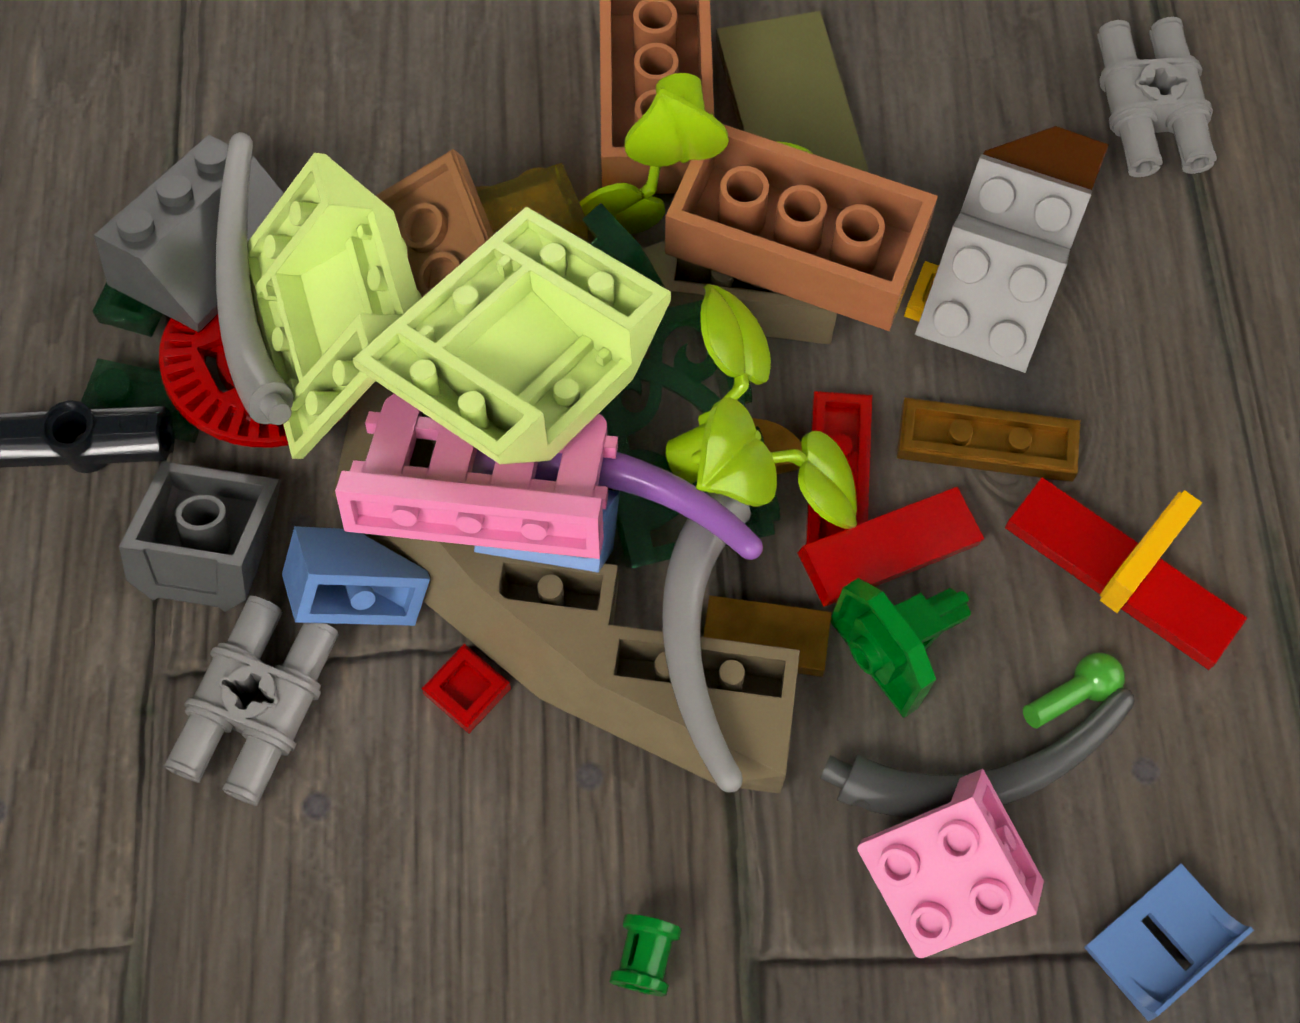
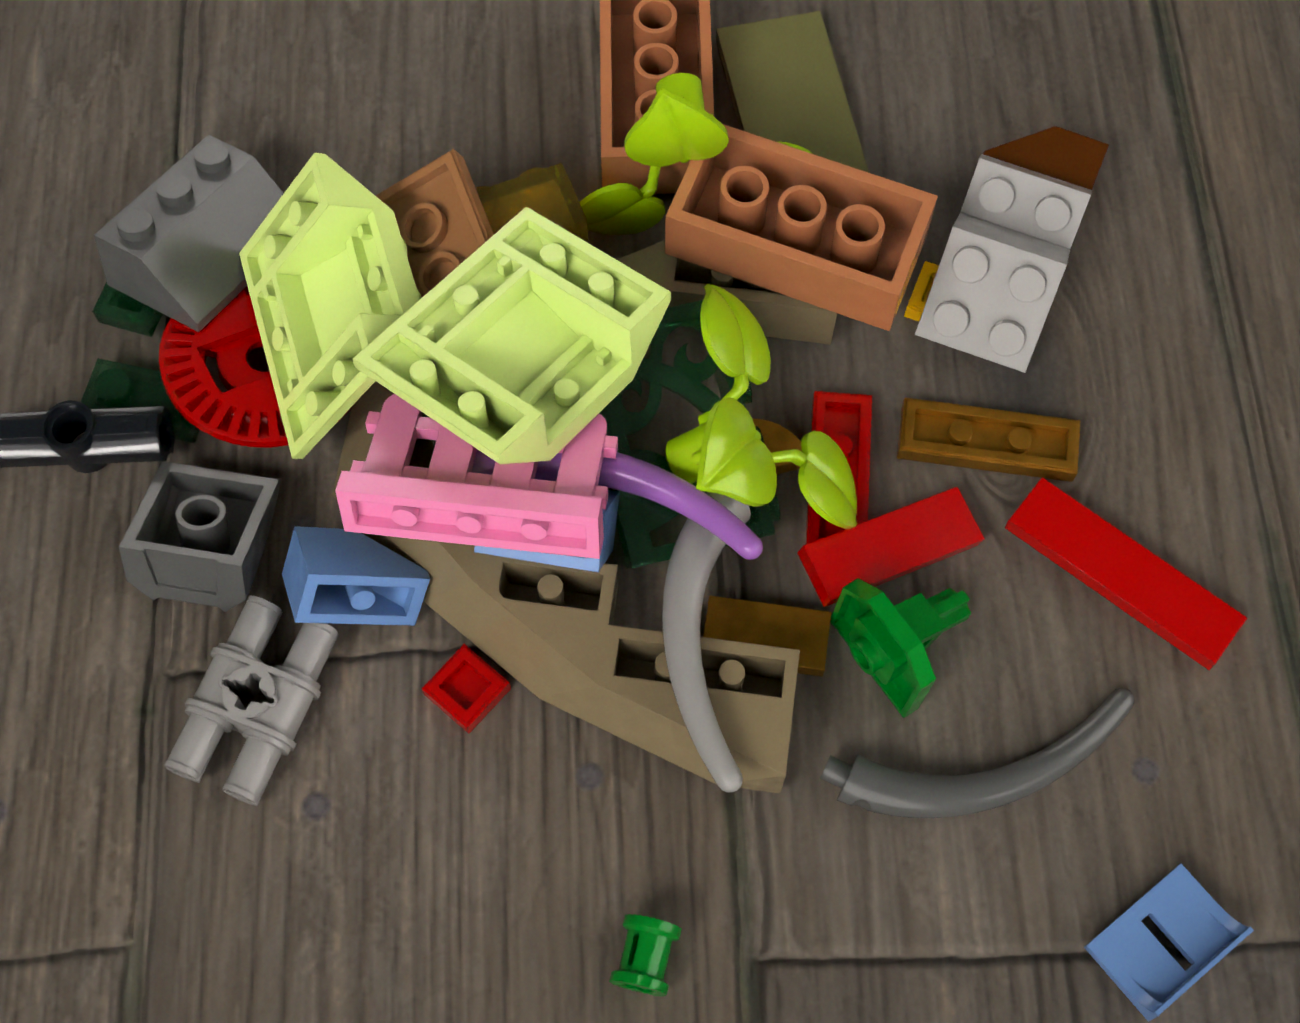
(250, 366): light grey animal -> none
(618, 242): clear green plate -> none
(954, 870): bright pink bracket -> none
(1093, 679): bright green bar -> none
(1149, 550): yellow tile -> none
(1156, 97): light grey pin -> none

